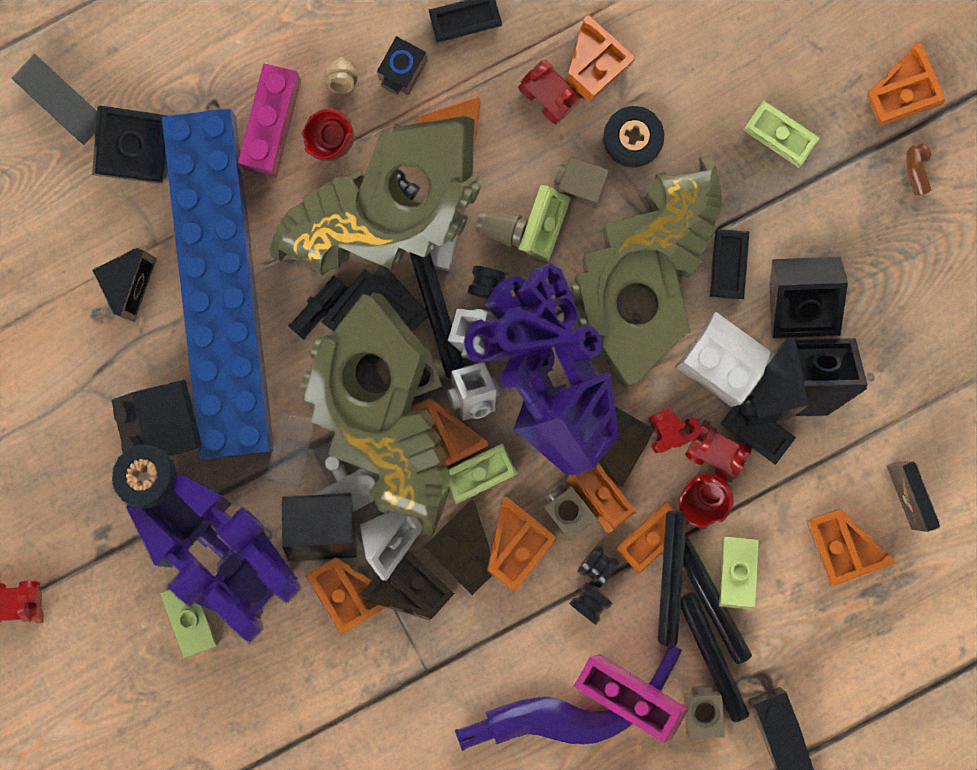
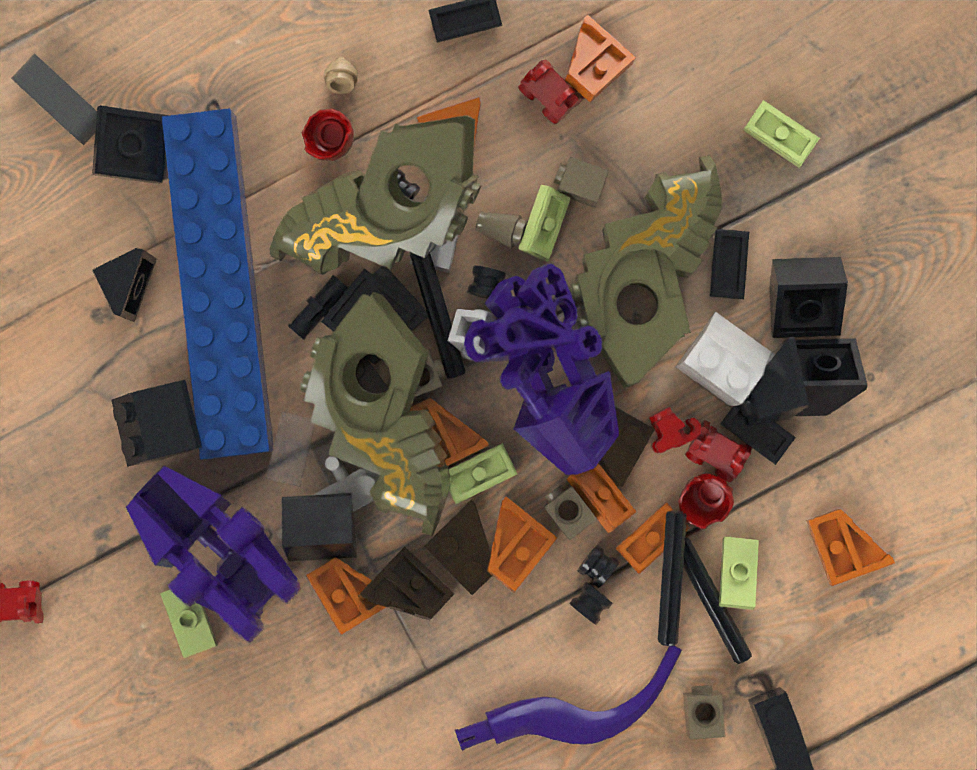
(136, 461): black bush -> none
(269, 120): dark pink brick -> none
(388, 540): white slope -> none
(401, 66): black brick -> none
(473, 391): white brick -> none
(631, 697): dark pink brick -> none
(643, 151): black bush -> none
(713, 657): black axle -> none
(906, 88): orange wing -> none
(913, 496): black tile -> none
(916, 169): dark orange arm -> none

